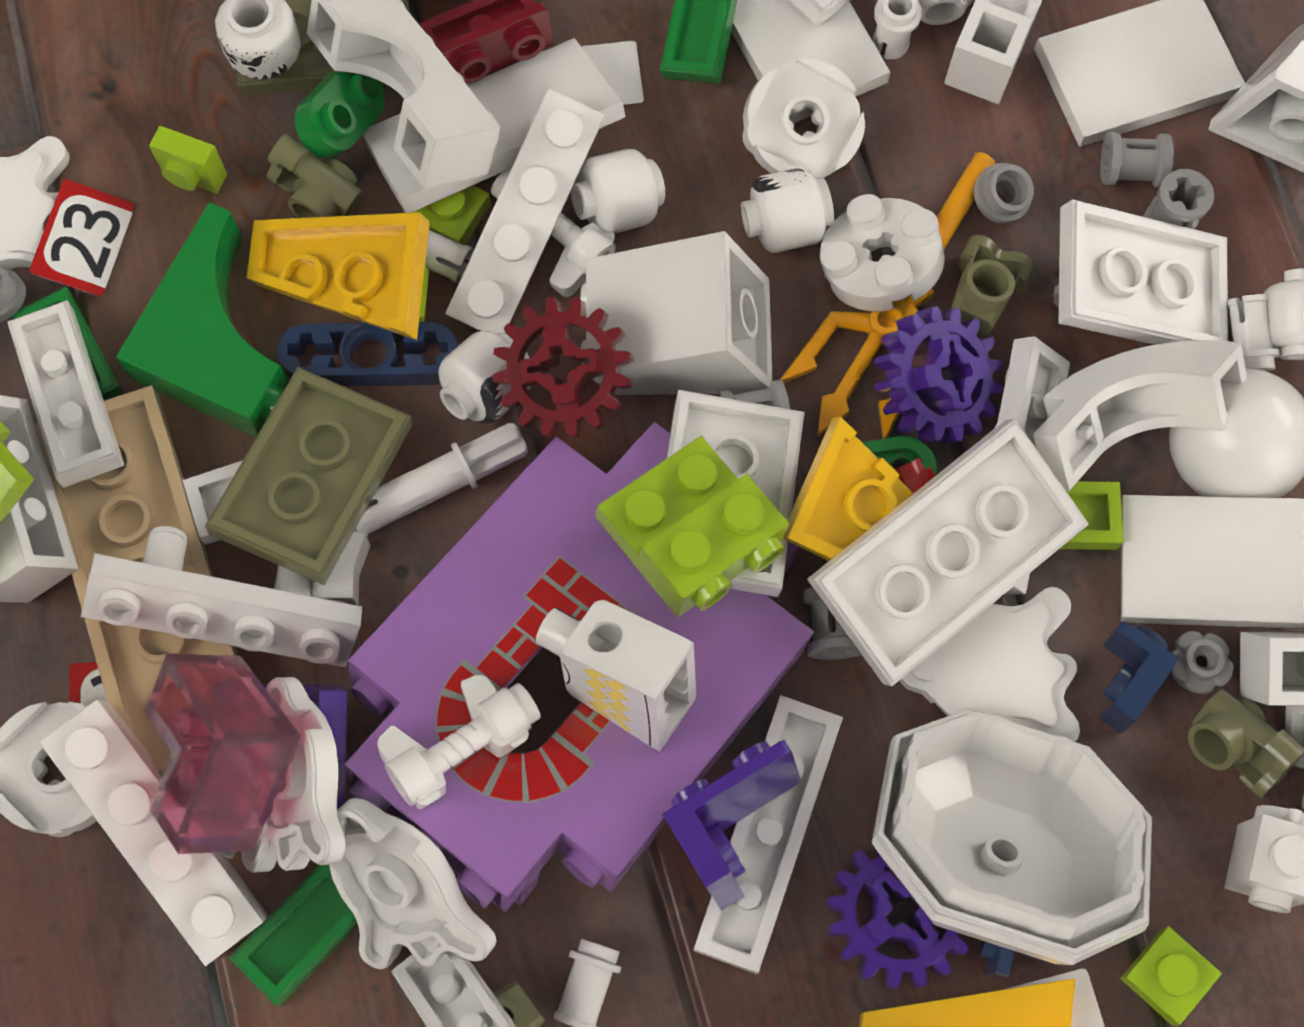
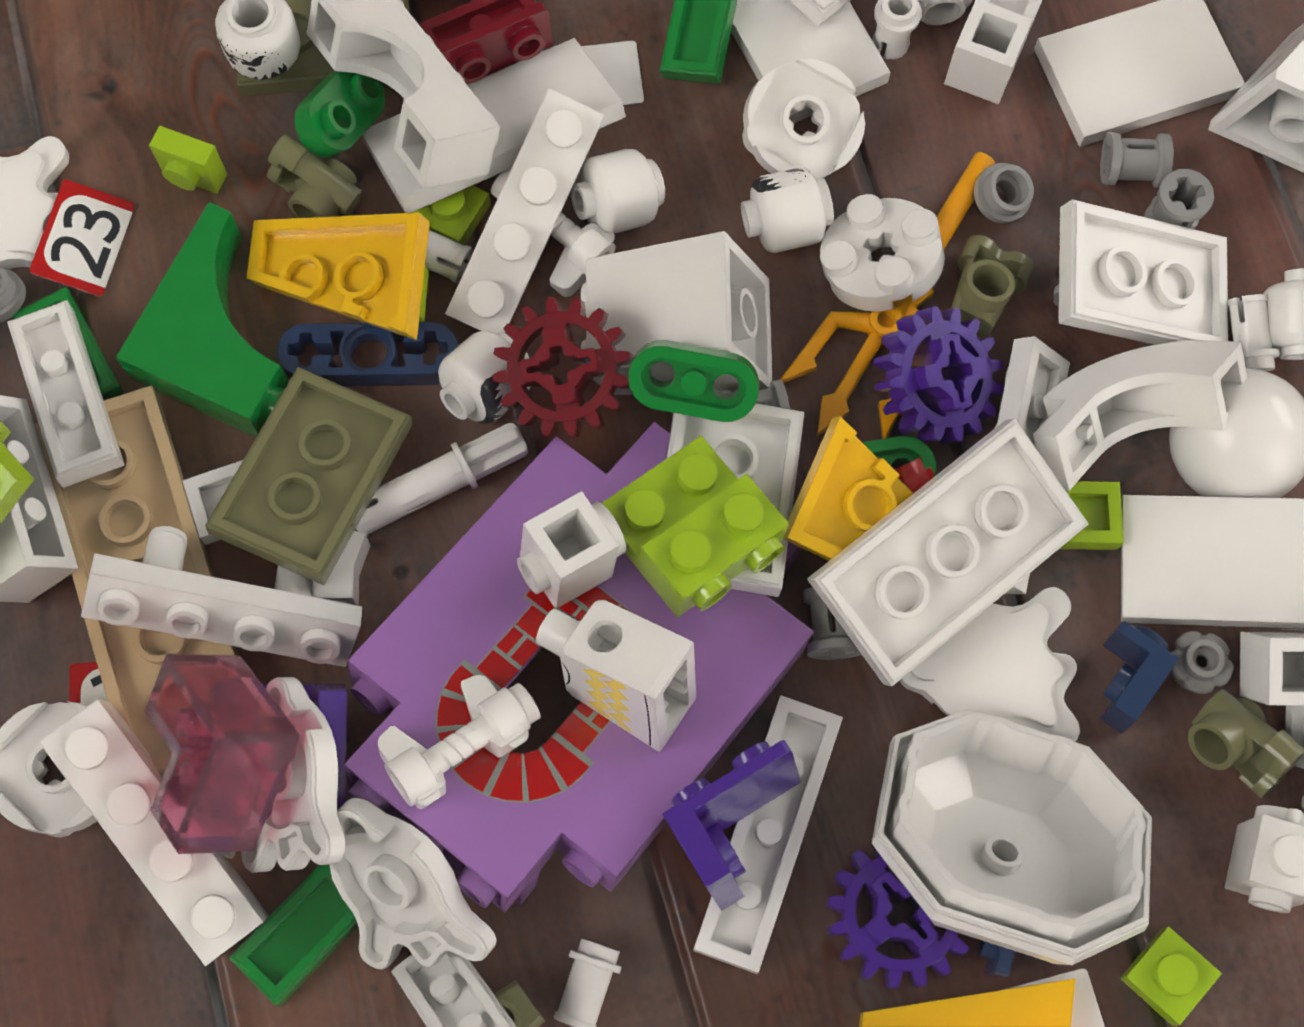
(570, 549): none -> white brick
(693, 385): none -> green plate

